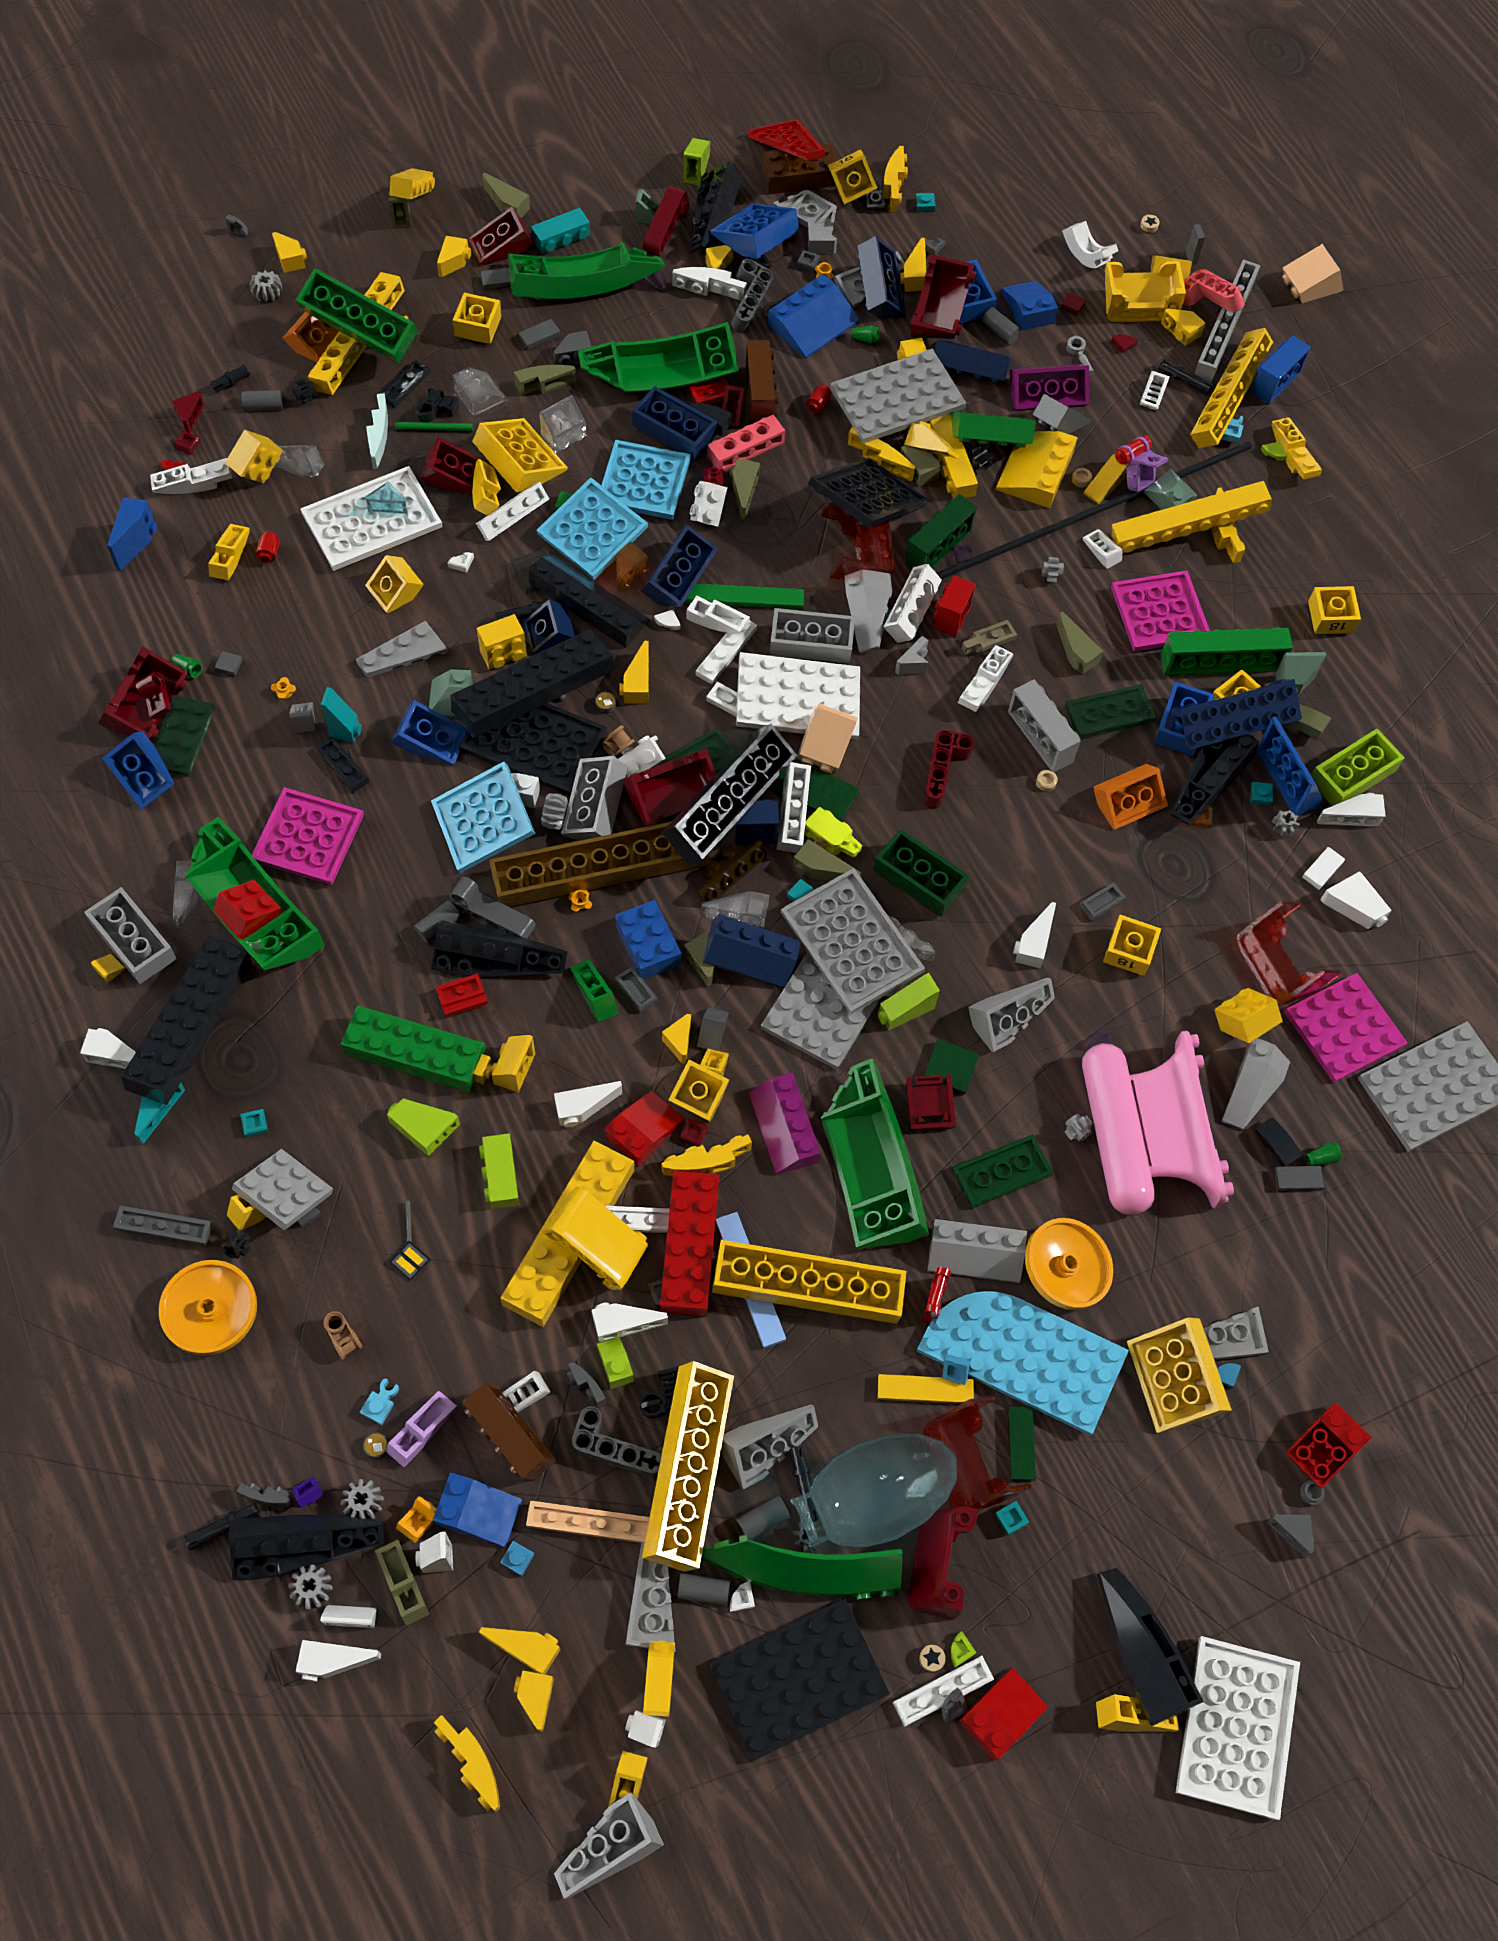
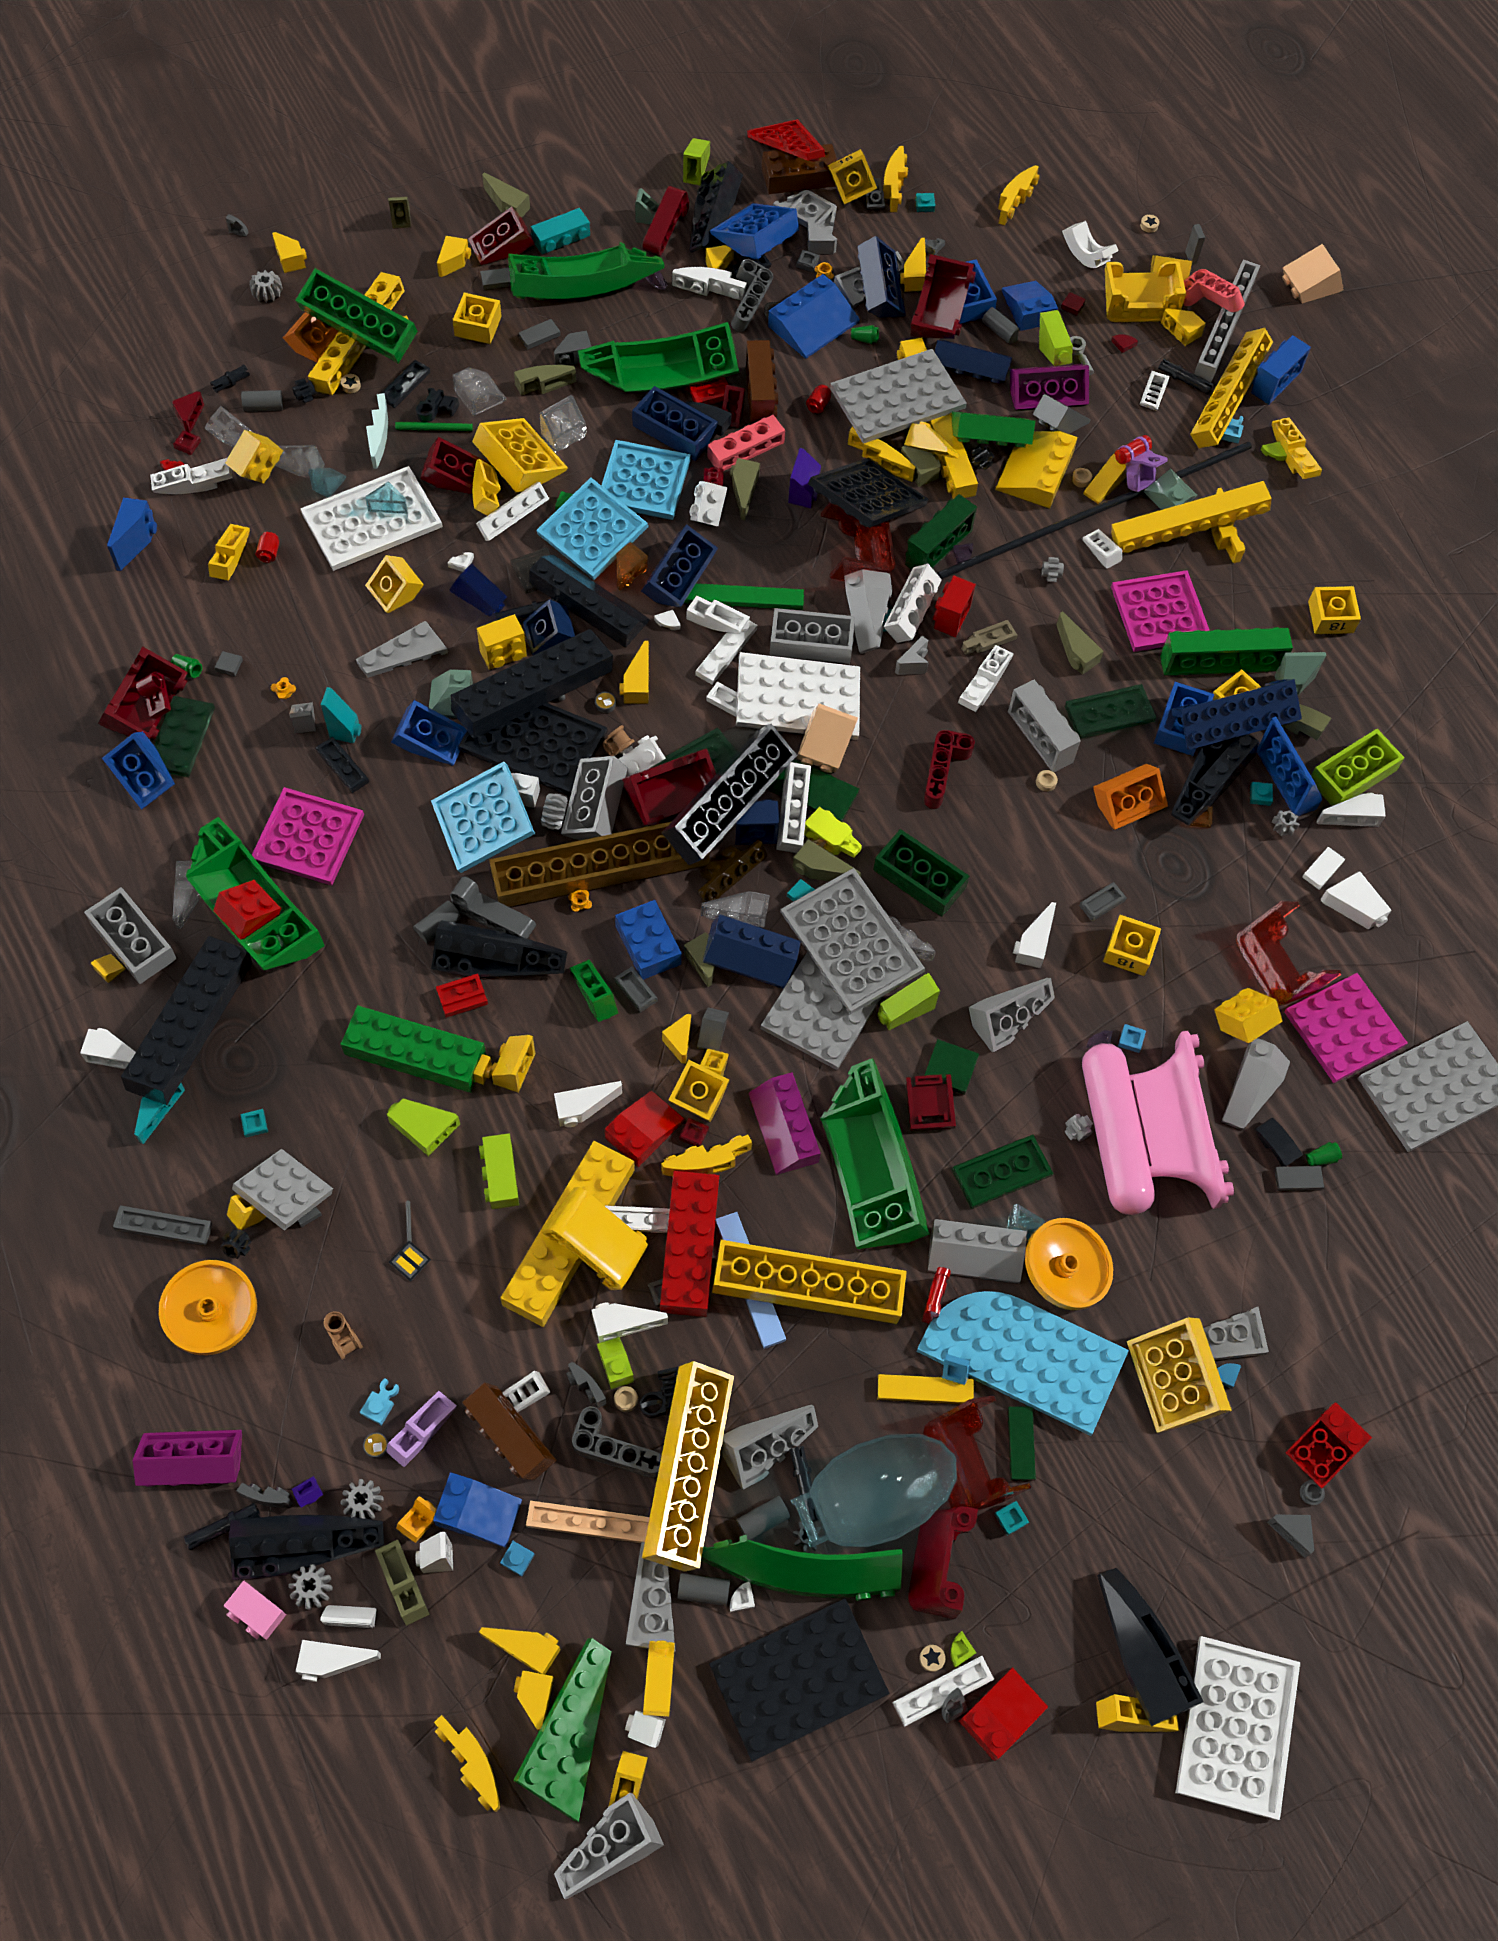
(188, 1458): none -> magenta slope
(226, 427): none -> clear slope
(254, 1610): none -> bright pink brick
(325, 480): none -> clear light blue slope
(350, 383): none -> tan tile
(411, 183): yellow brick -> none
(478, 591): none -> clear blue slope
(563, 1748): none -> green wing
(625, 1399): none -> tan tile
(799, 491): none -> dark purple slope
(1017, 192): none -> yellow slope
(1024, 1220): none -> clear light blue slope
(1054, 339): none -> lime slope
(1131, 1038): none -> dark azure plate

